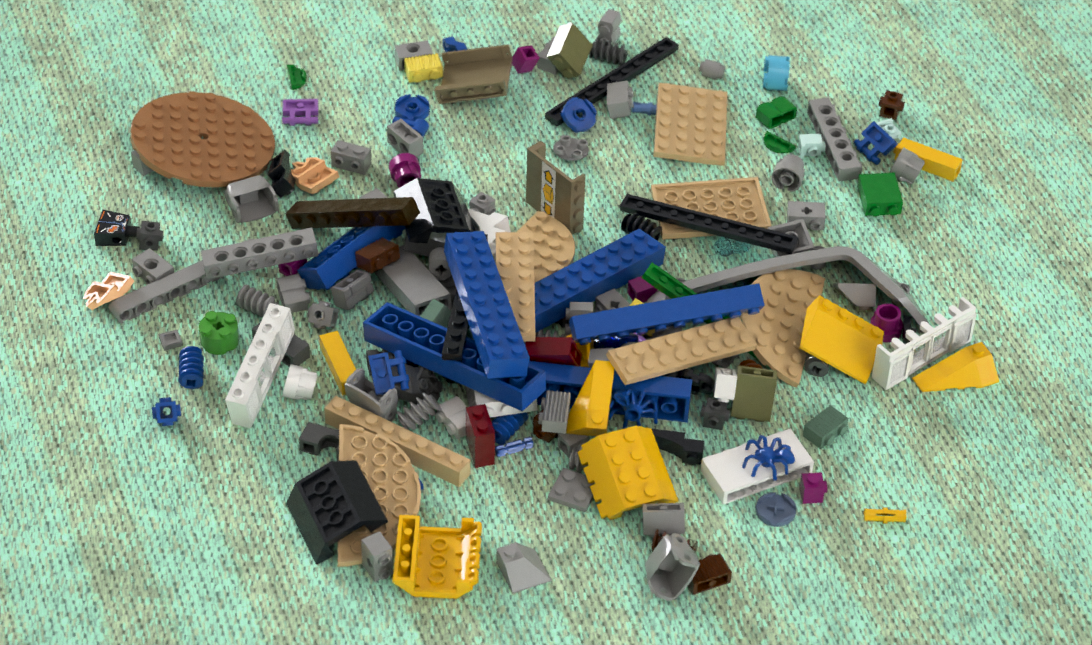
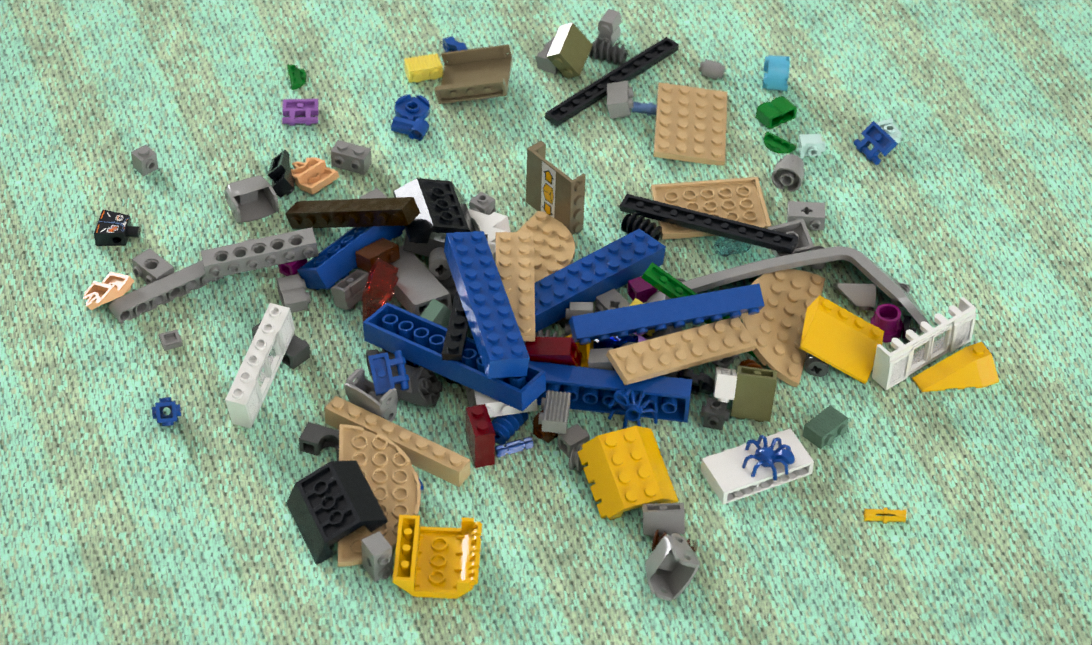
(149, 235): dark grey brick -> none
(170, 142): medium nougat plate -> none
(191, 367): blue piece -> none
(218, 332): bright green brick -> none
(254, 300): light grey piece -> none
(299, 383): white piece -> none
(322, 315): light grey brick -> none
(337, 358): yellow brick -> none
(378, 287): none -> clear red slope
(404, 138): light grey brick -> none
(404, 168): magenta piece -> none
(411, 50): light grey brick -> none
(418, 411): light grey piece -> none
(453, 416): white brick -> none
(521, 567): light grey slope -> none
(525, 59): magenta brick -> none
(570, 116): blue plate -> none
(571, 148): light grey dish -> none
(572, 490): light grey plate -> none
(592, 406): yellow wedge -> none
(675, 443): black slope -> none
(710, 574): reddish brown brick -> none
(776, 509): sand blue tile -> none
(812, 488): magenta brick -> none
(837, 145): light grey brick -> none
(880, 194): green brick -> none
(891, 105): reddish brown brick -> none
(907, 166): light grey piece -> none
(935, 162): yellow brick -> none

